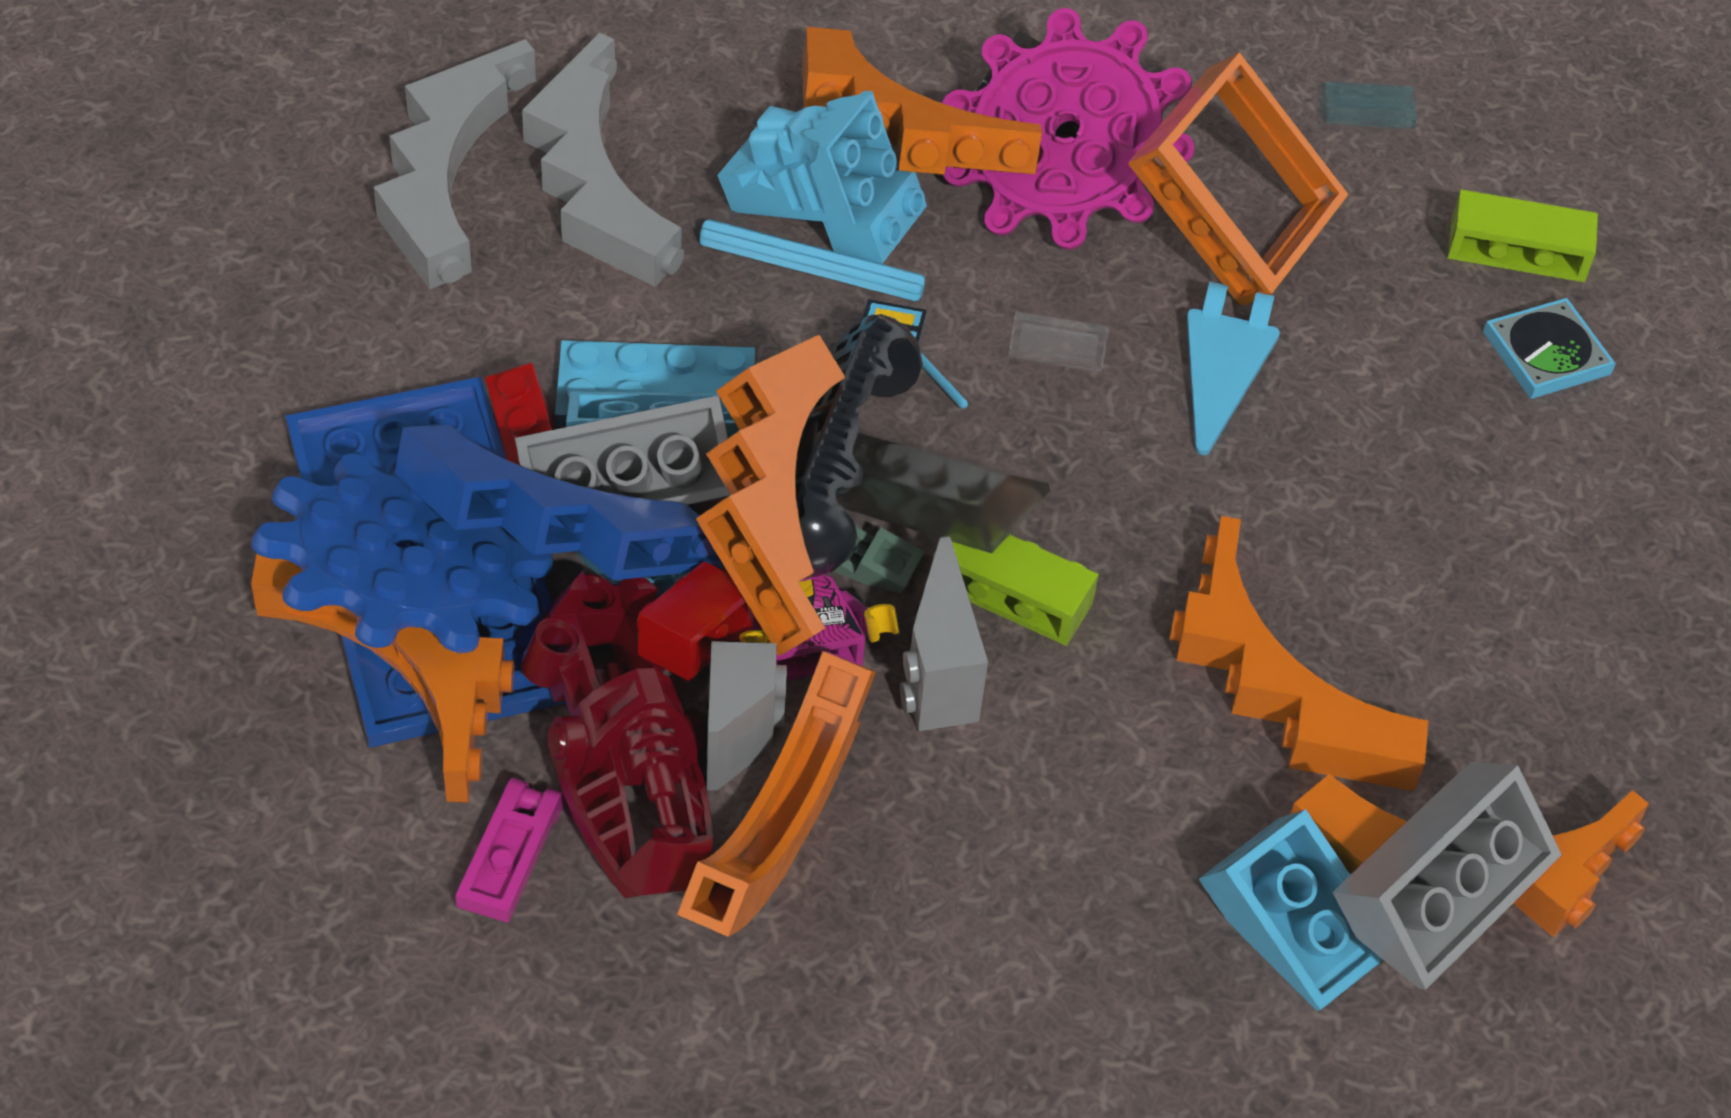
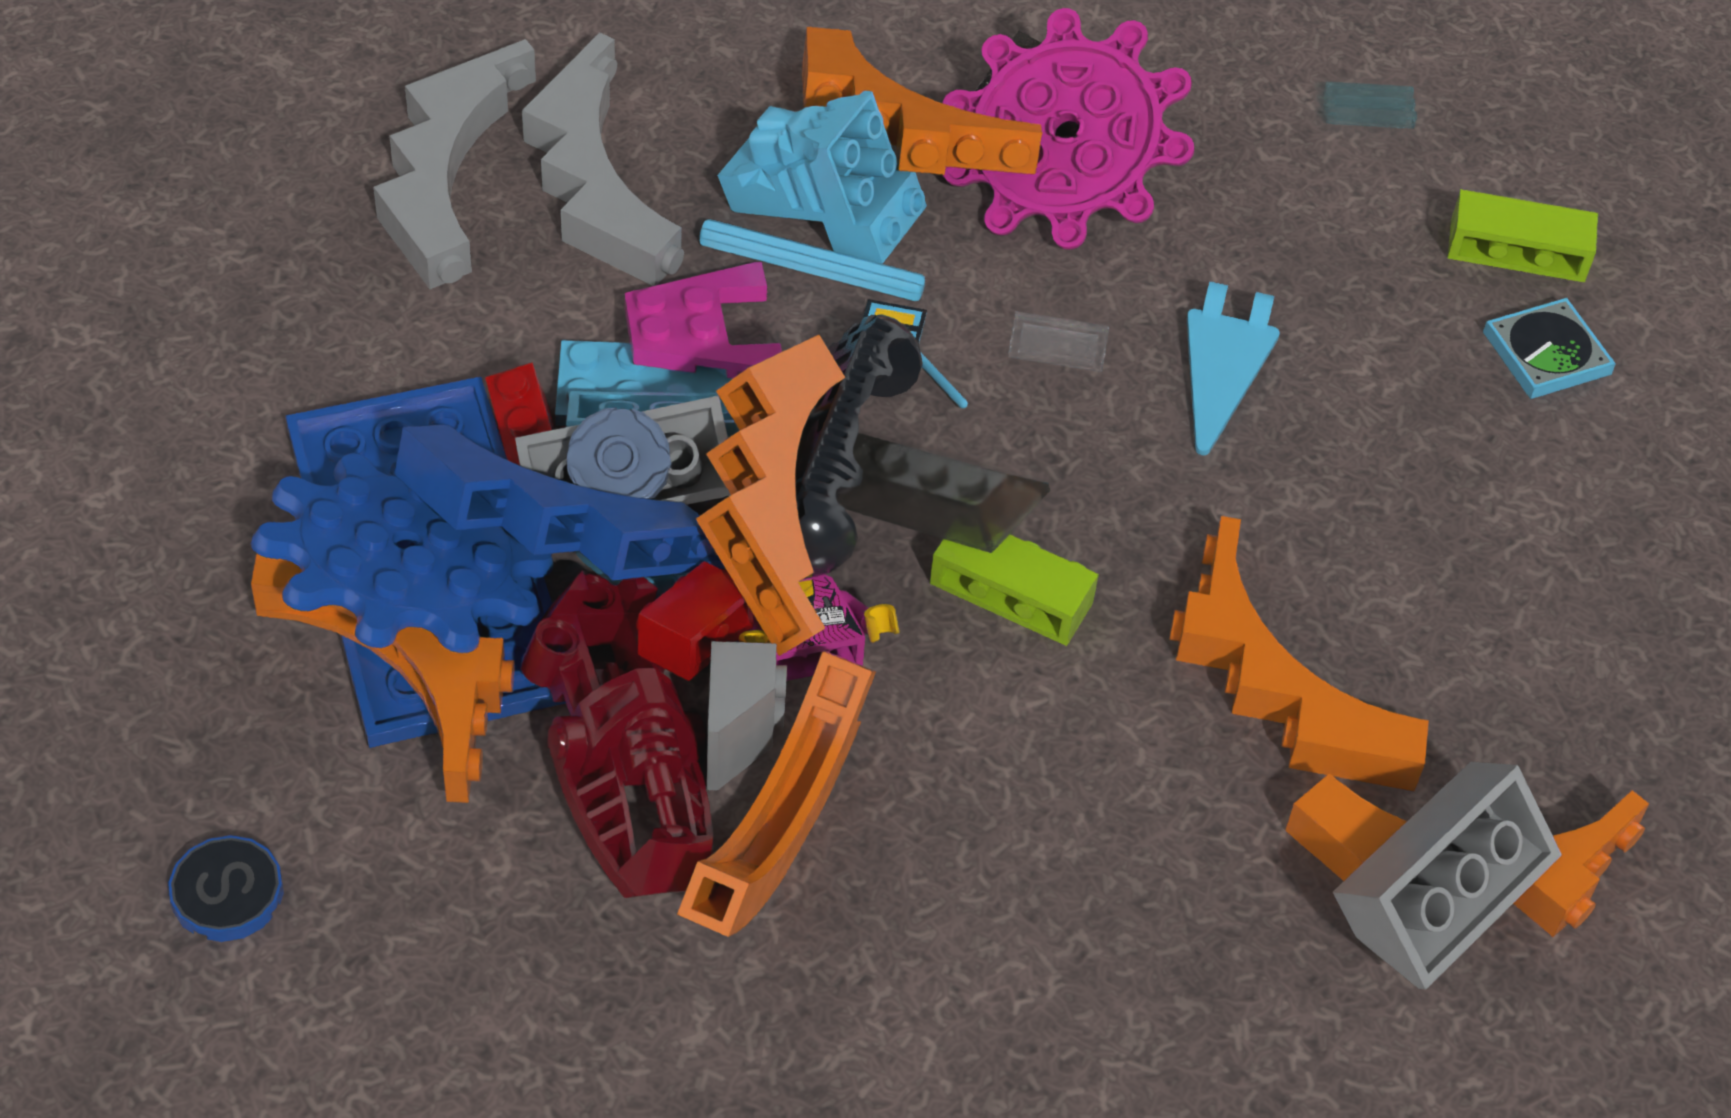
(226, 888): none -> black tile
(509, 850): dark pink plate -> none
(603, 462): none -> sand blue tile
(685, 326): none -> dark pink wing
(881, 561): sand green slope -> none
(946, 653): light grey slope -> none
(1199, 213): orange window -> none
(1285, 907): medium azure slope -> none

